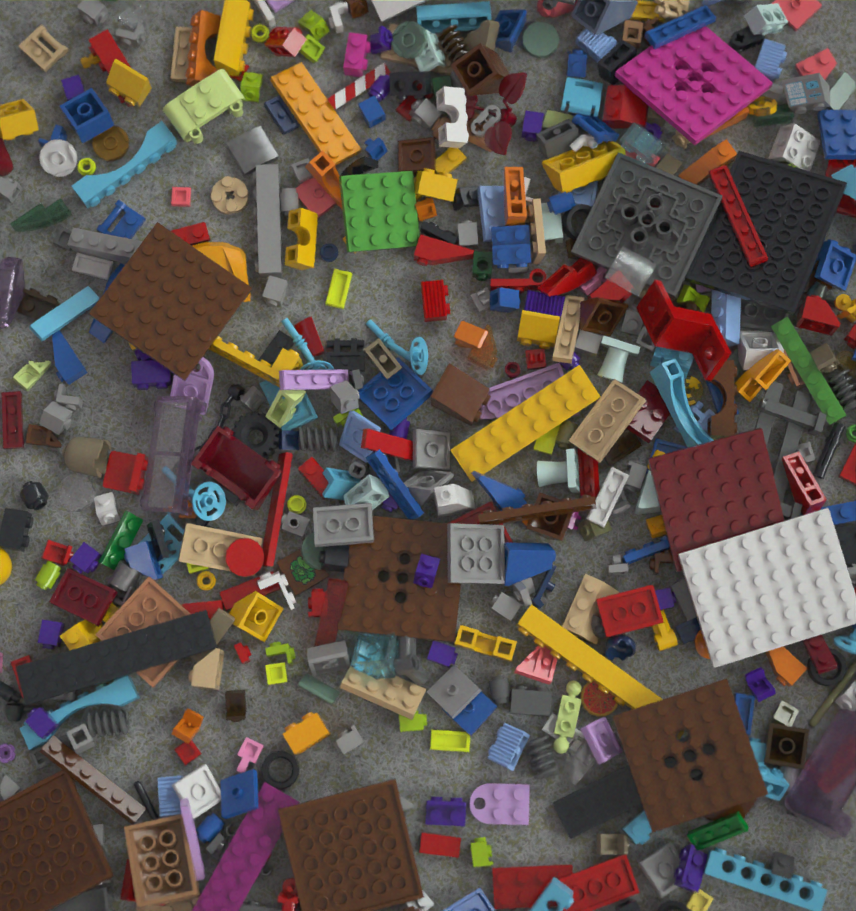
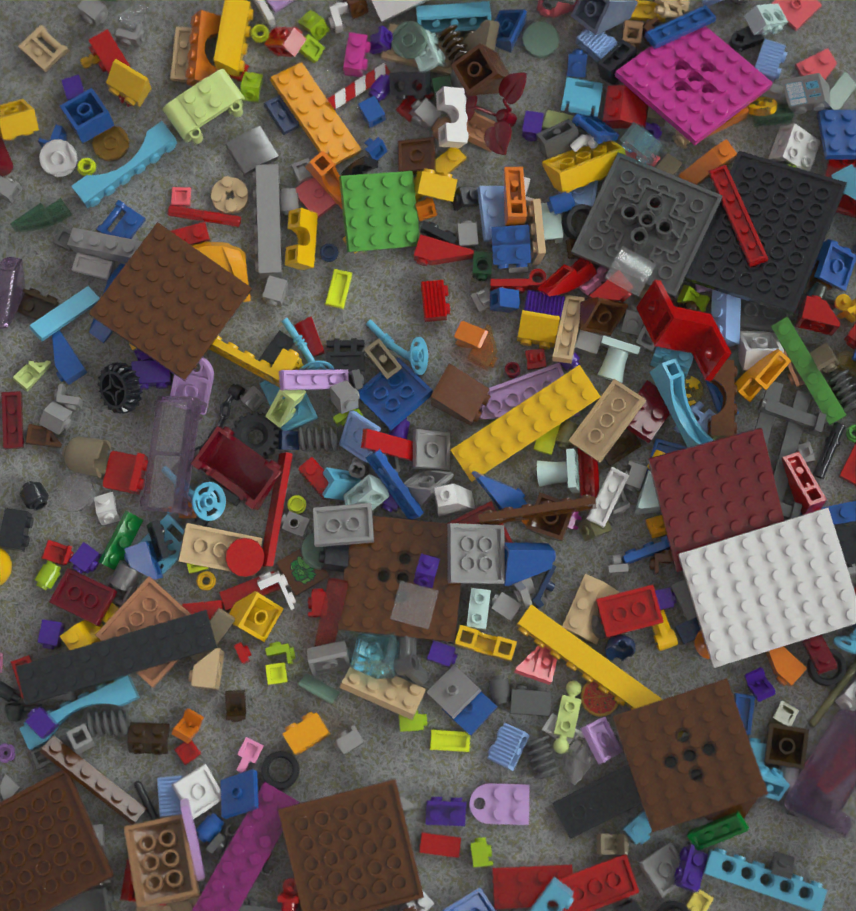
(120, 388): none -> black gear
(148, 738): none -> dark brown bracket
(205, 216): none -> red axle
(414, 605): none -> clear plate
(478, 609): none -> light aqua brick
(488, 123): light grey beam -> none

